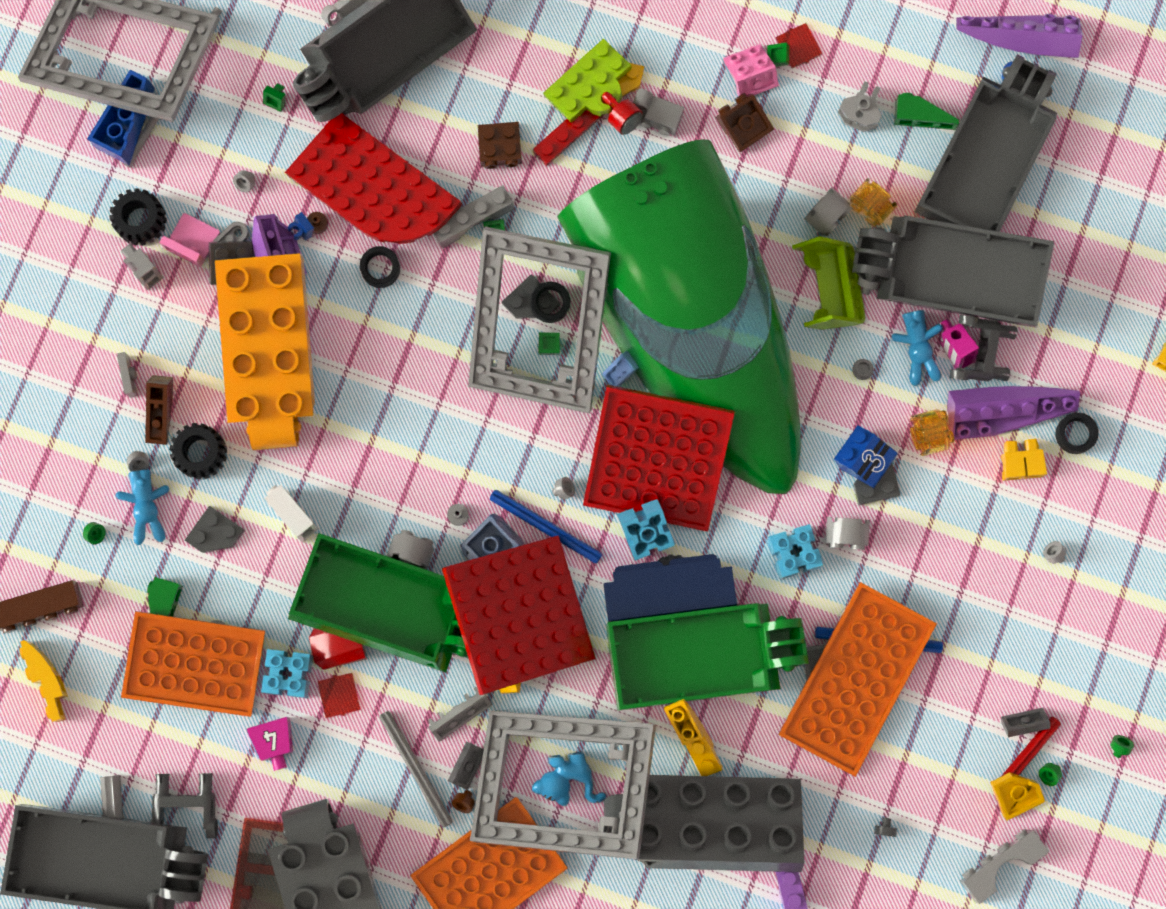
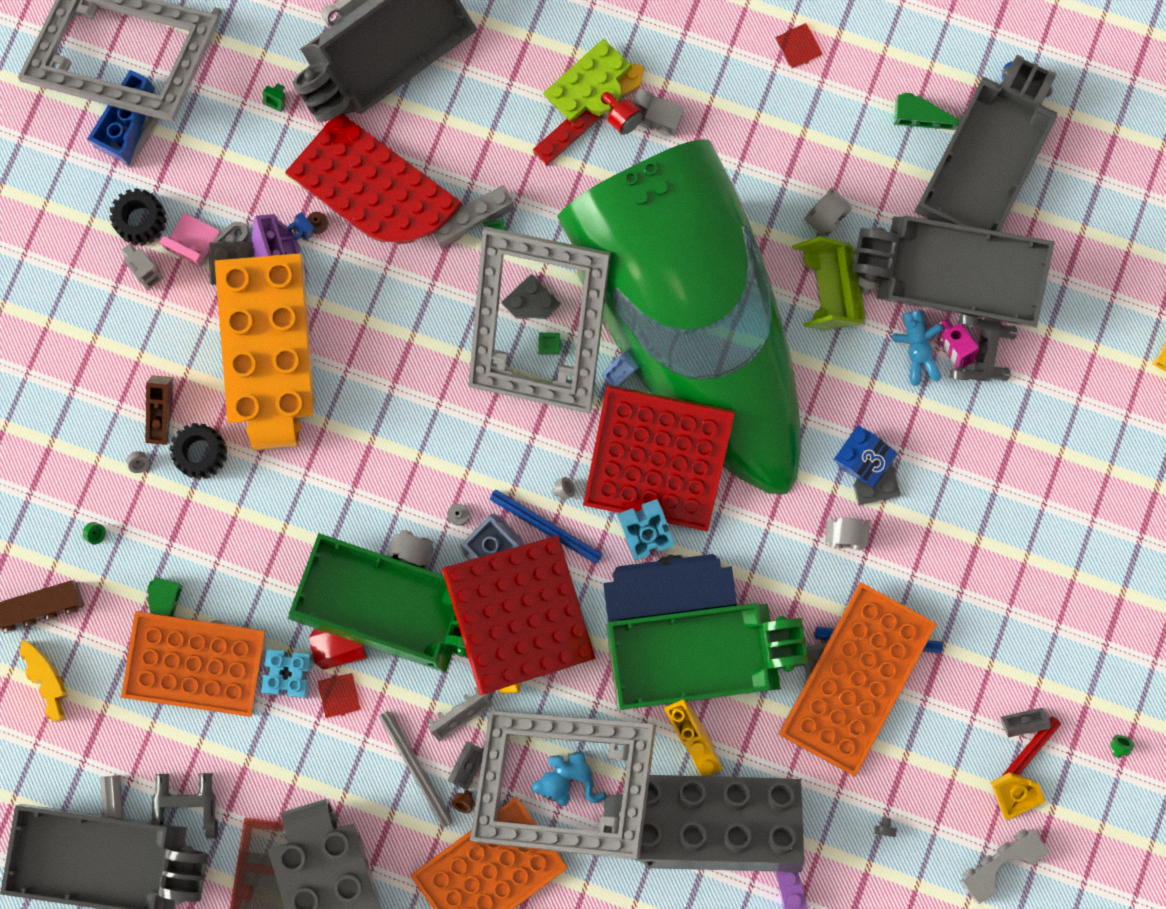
(128, 374): light grey plate -> none
(145, 509): dark azure animal -> none
(214, 532): dark grey plate -> none
(244, 181): light grey tile -> none
(273, 741): dark pink torso -> none
(290, 512): white brick -> none
(379, 251): black tyre -> none
(499, 145): reddish brown plate -> none
(554, 286): black tyre -> none
(744, 121): reddish brown plate -> none
(752, 70): bright pink bracket -> none
(779, 54): green plate -> none
(789, 564): medium azure brick -> none
(861, 110): light grey hinge -> none
(862, 369): flat silver plate -> none
(872, 202): clear yellow brick -> none
(931, 432): clear yellow brick -> none
(1005, 408): medium lavender wedge -> none
(1025, 463): yellow hips -> none
(1027, 34): medium lavender wedge -> none
(1050, 774): green tile -> none
(1055, 552): light grey tile -> none
(1089, 423): black tyre -> none

